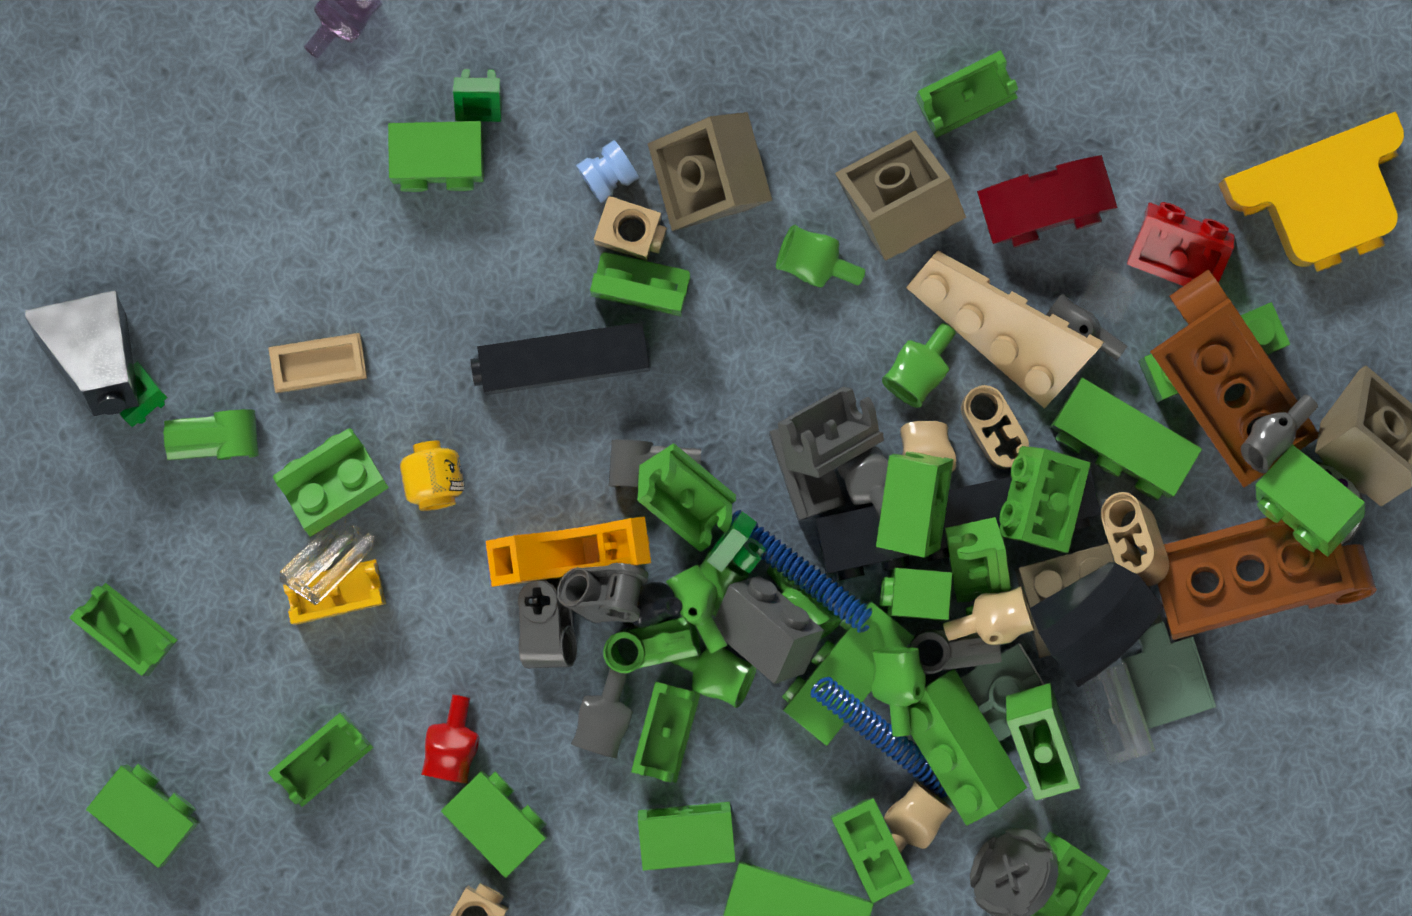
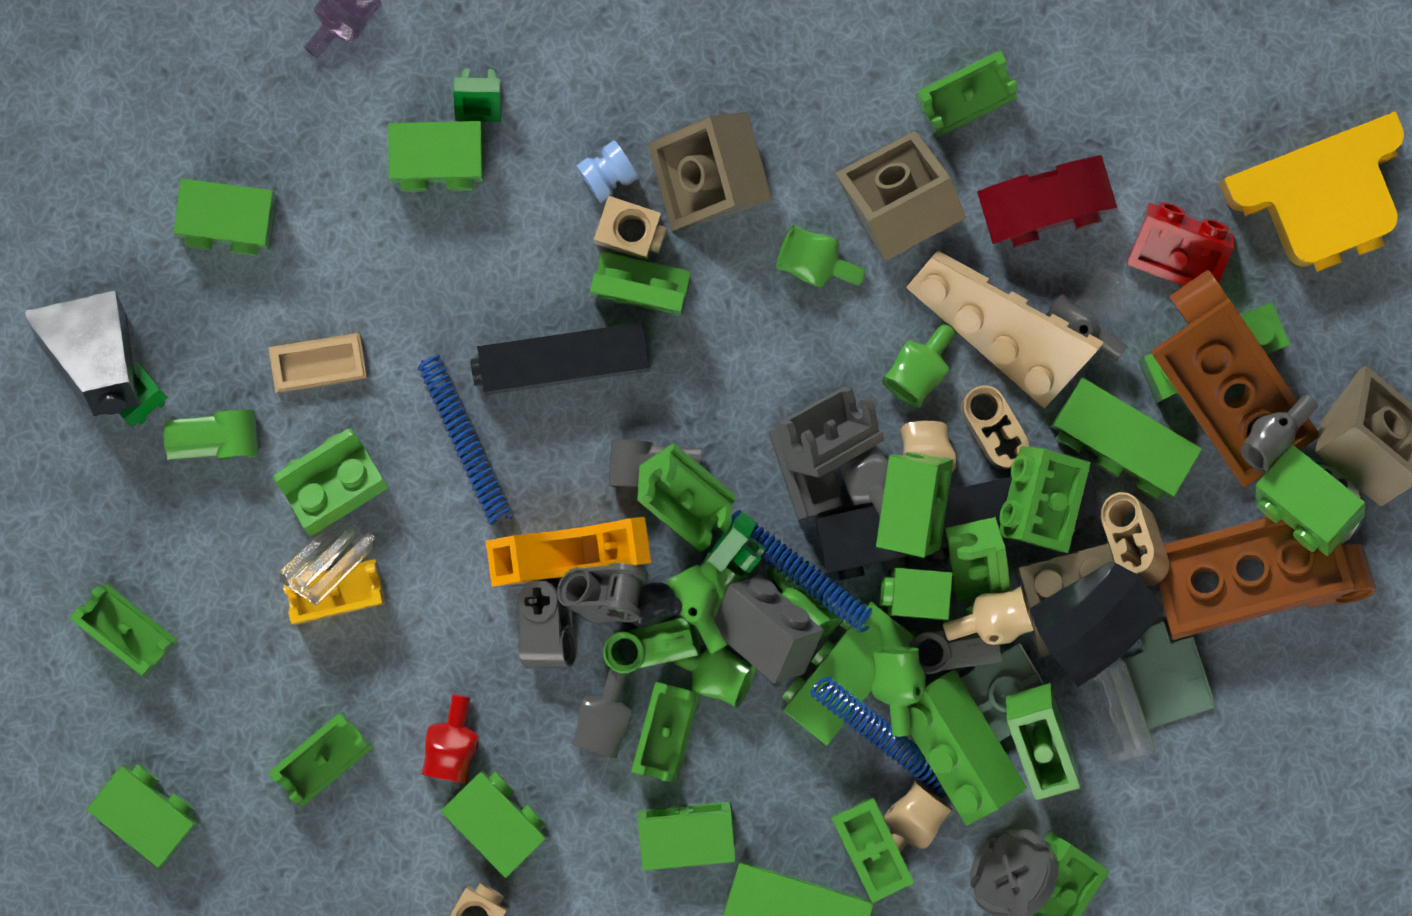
(225, 215): none -> bright green brick
(432, 476): yellow head -> none
(465, 456): none -> blue piece

